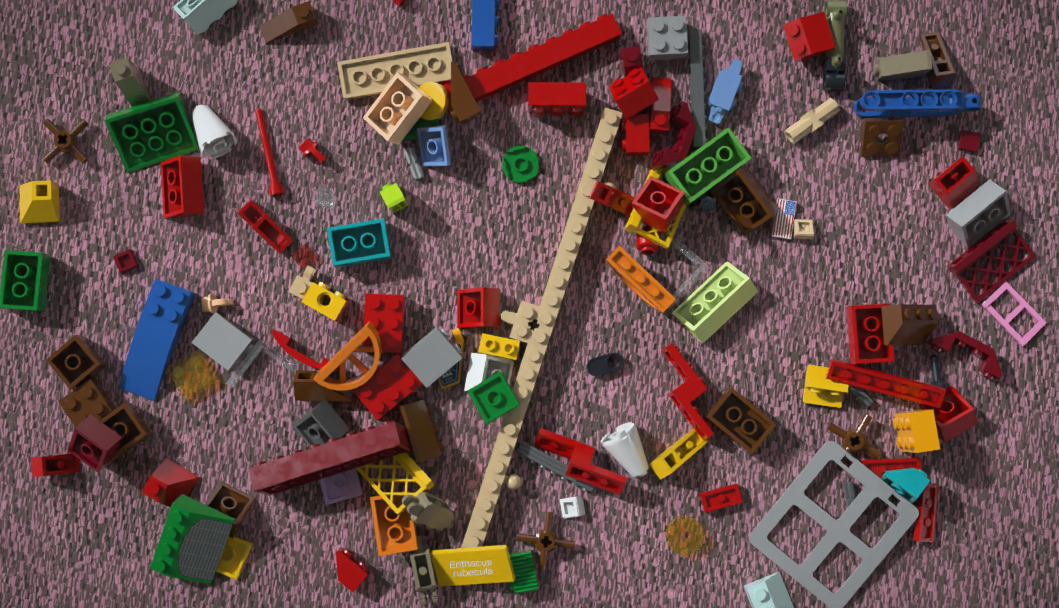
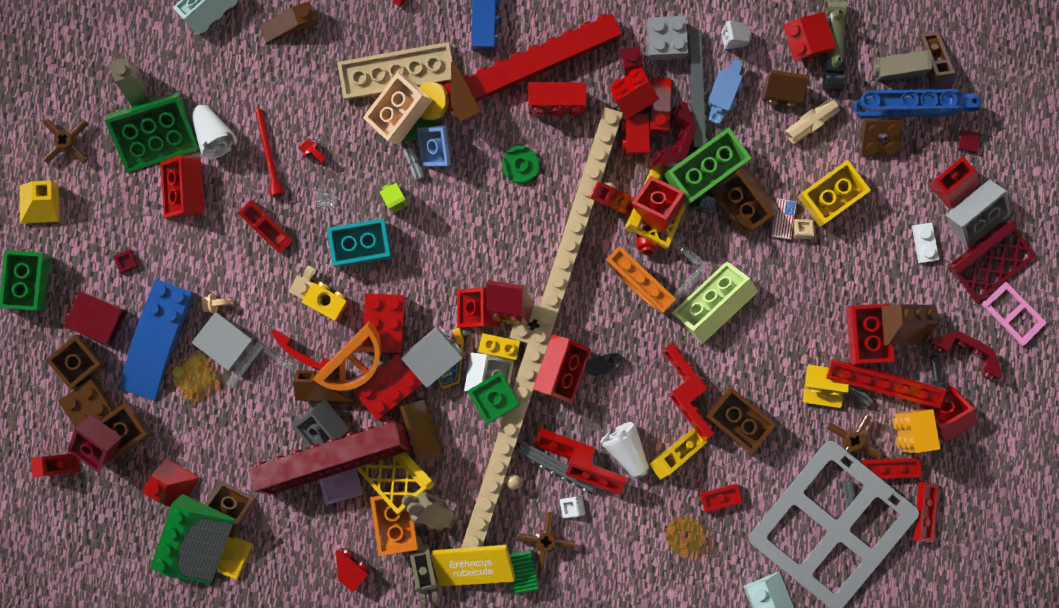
(94, 318): none -> dark red brick
(304, 256): clear red tile -> none
(509, 302): none -> dark red slope
(562, 368): none -> red brick
(735, 35): none -> white slope
(785, 88): none -> reddish brown slope
(833, 193): none -> yellow brick
(907, 482): teal slope -> none
(925, 242): none -> white plate

